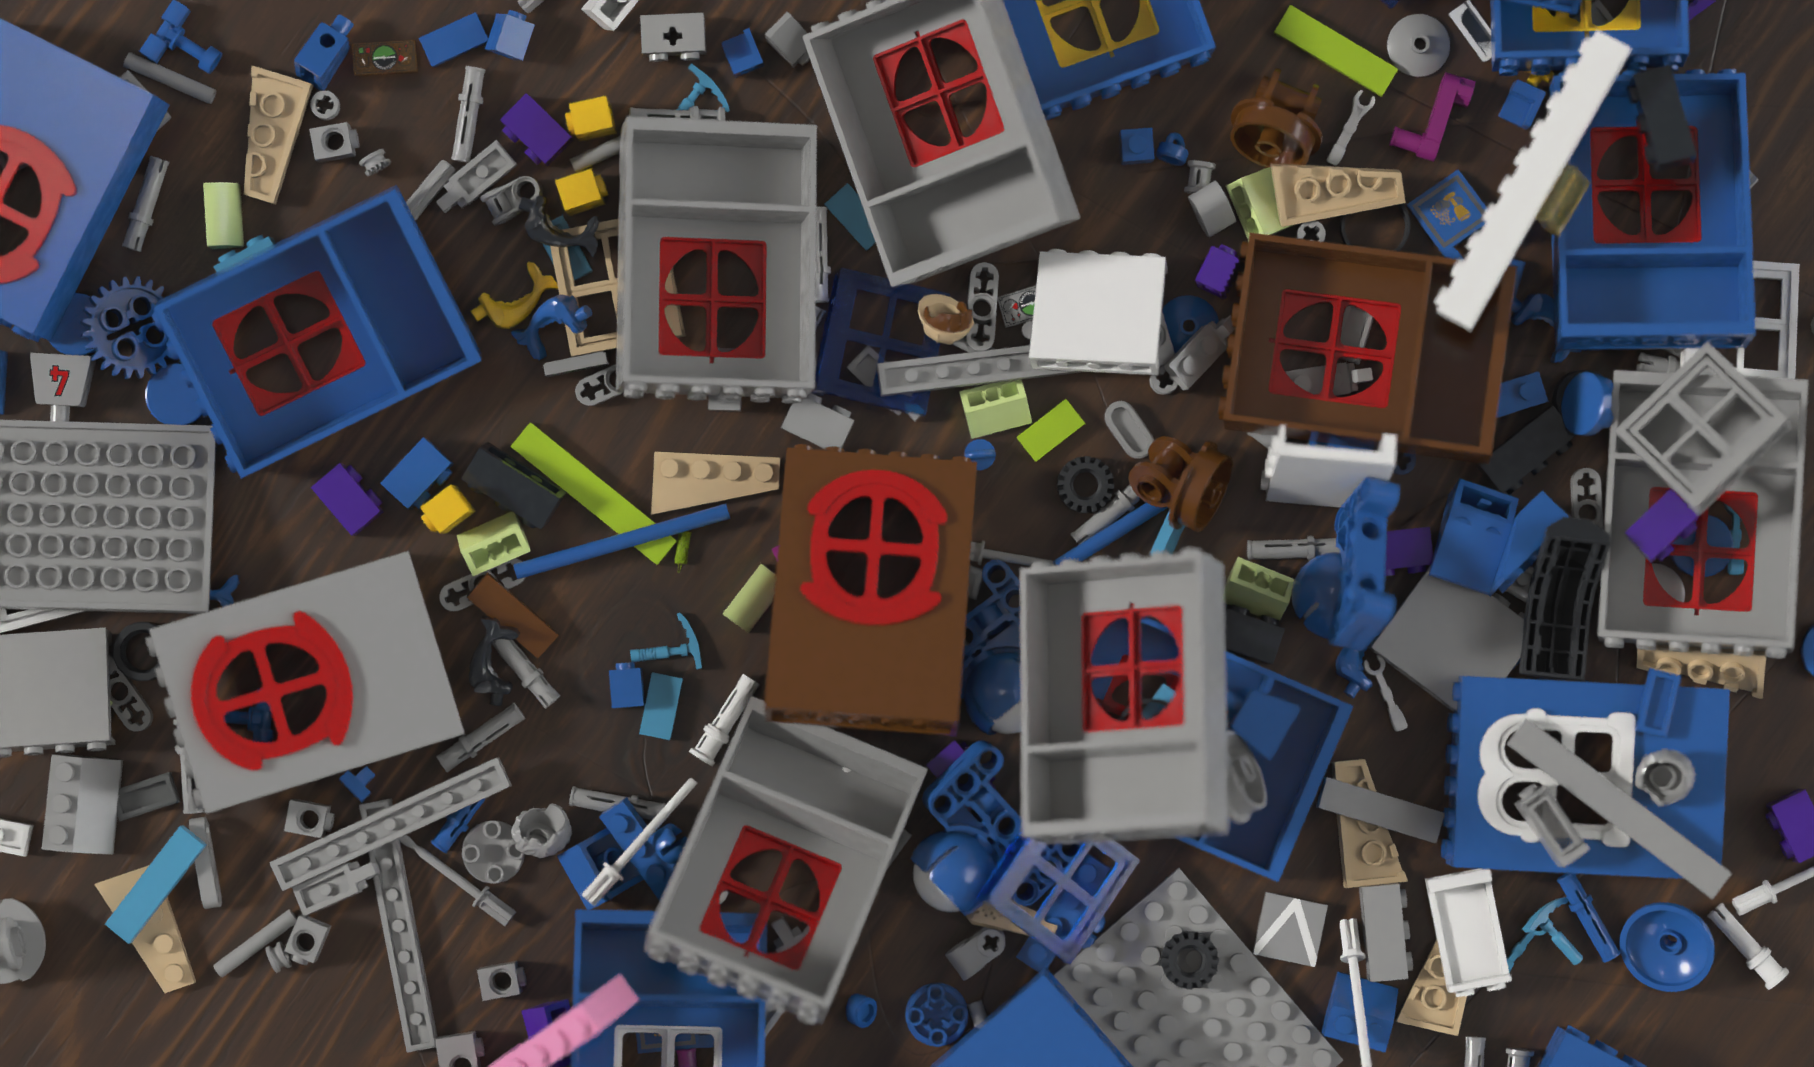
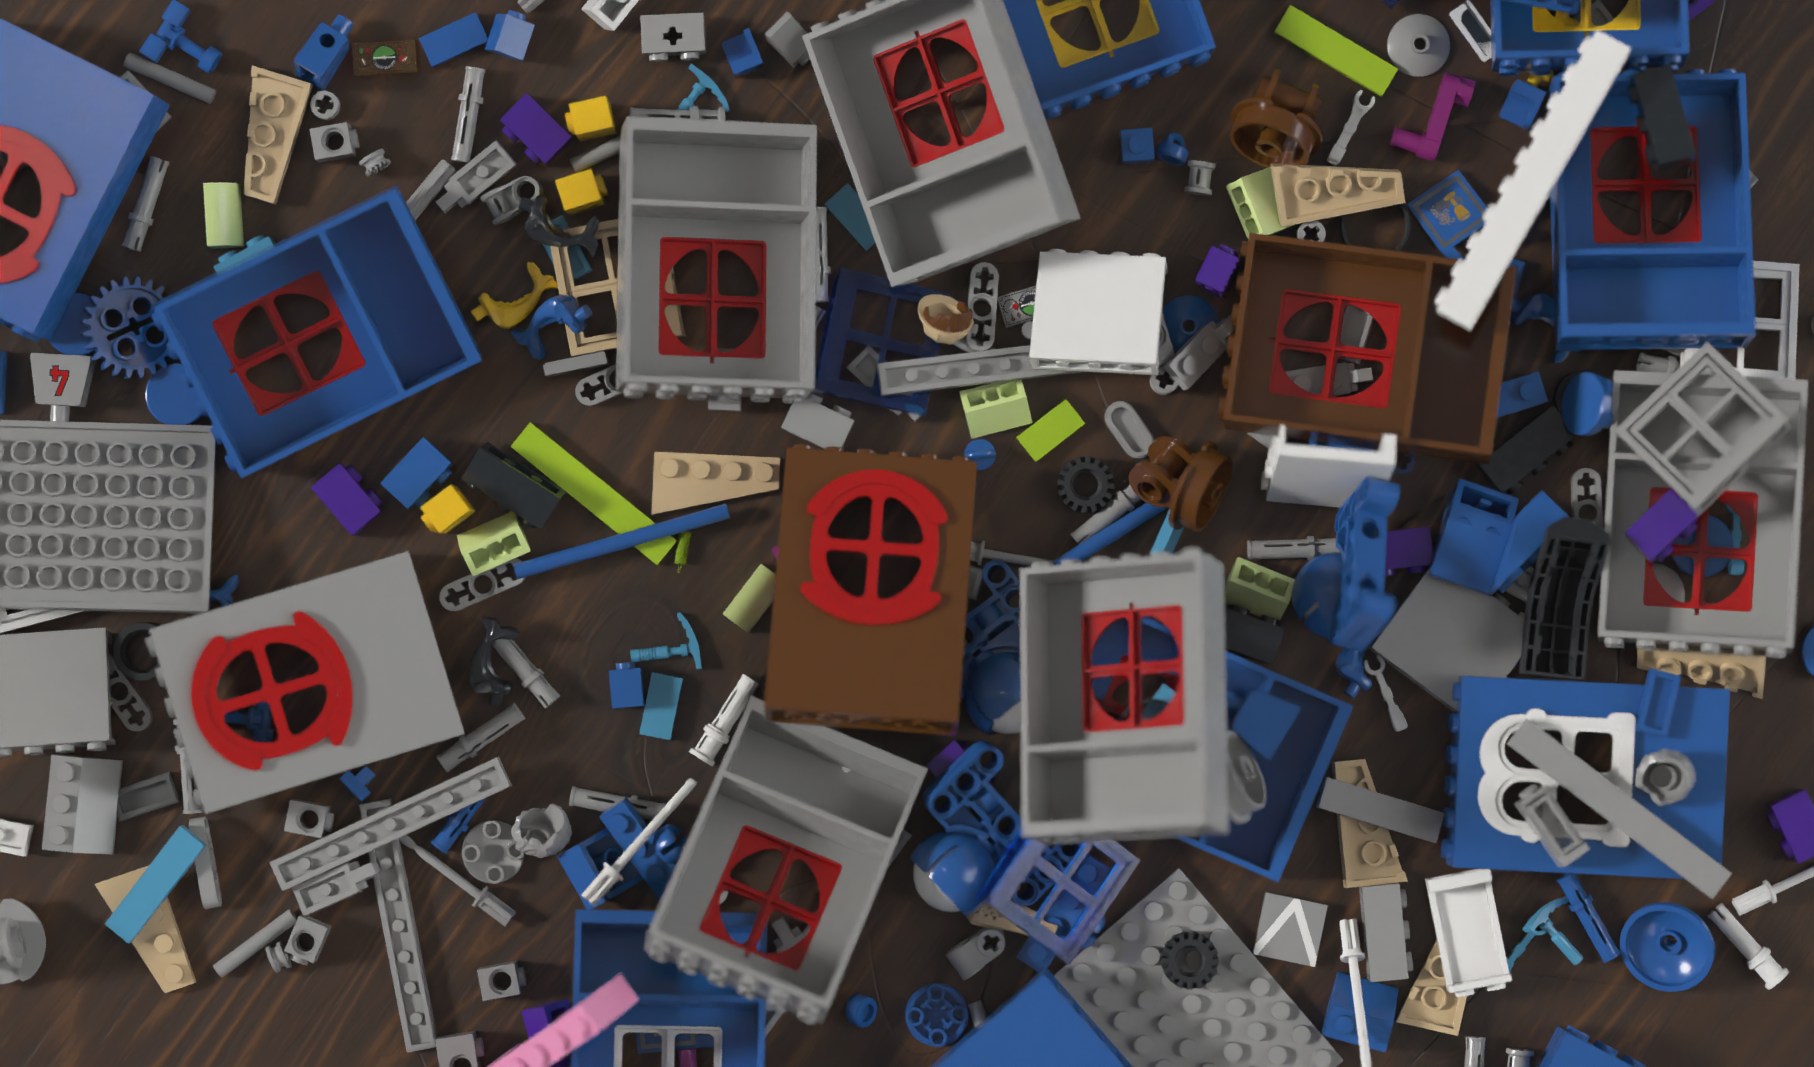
(510, 611): reddish brown tile -> none
(1212, 209): light grey beam -> none
(1563, 200): clear yellow tile -> none

